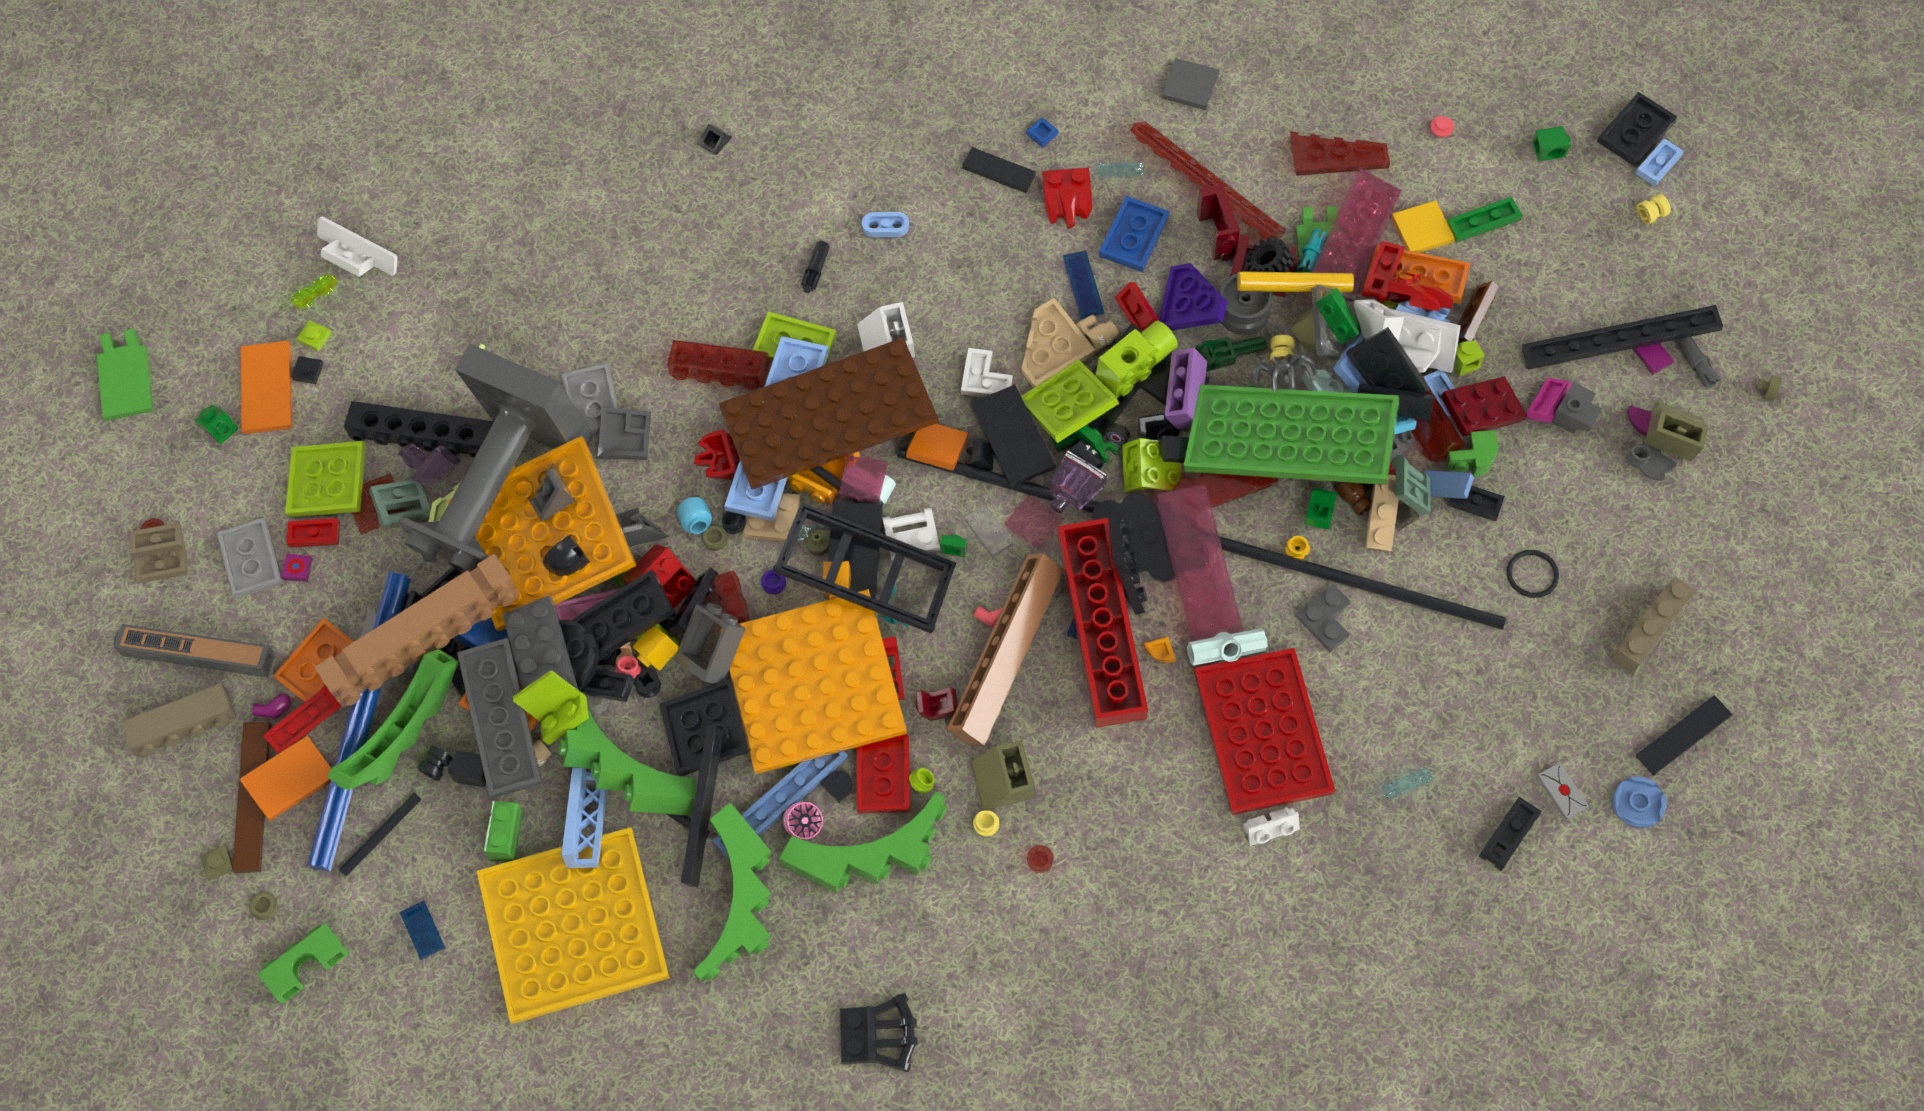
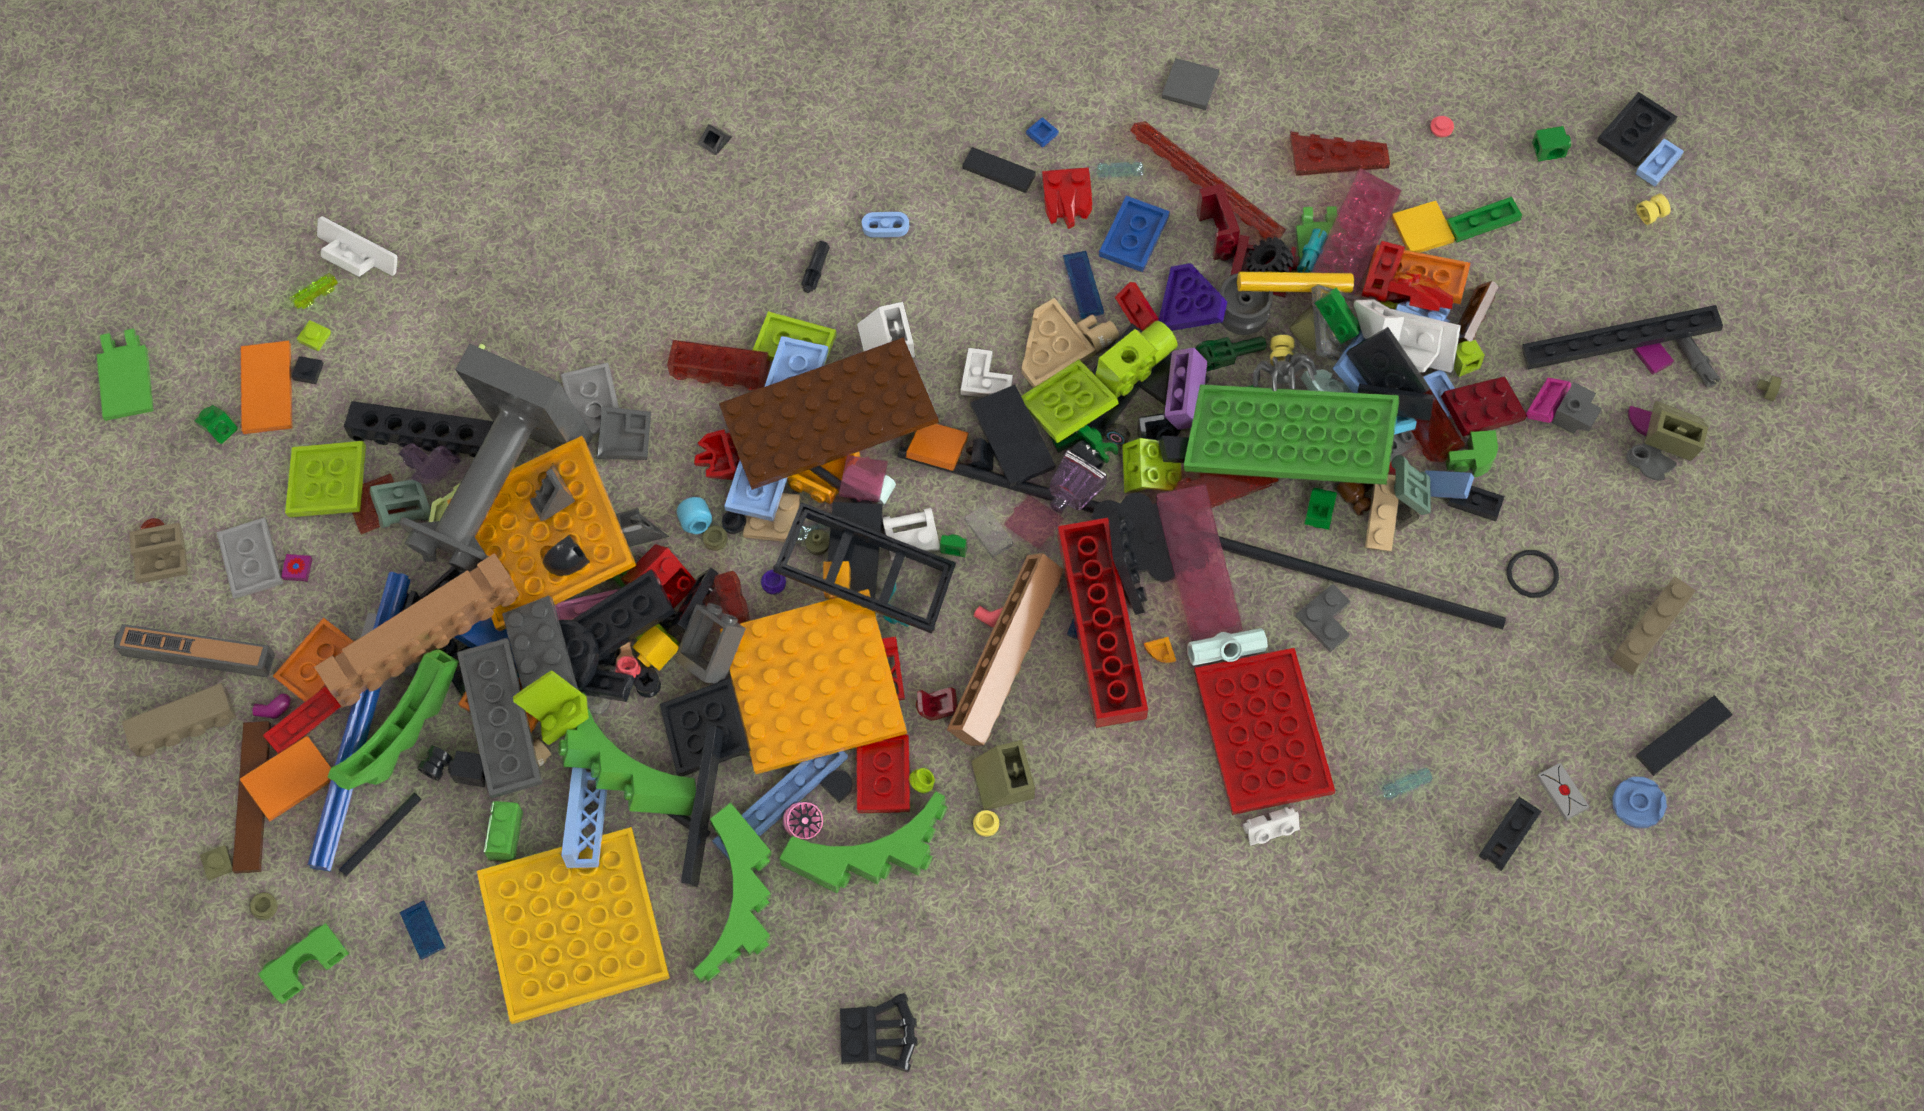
(313, 532): red plate -> none
(1040, 859): clear red tile -> none
(1297, 541): yellow plate -> none

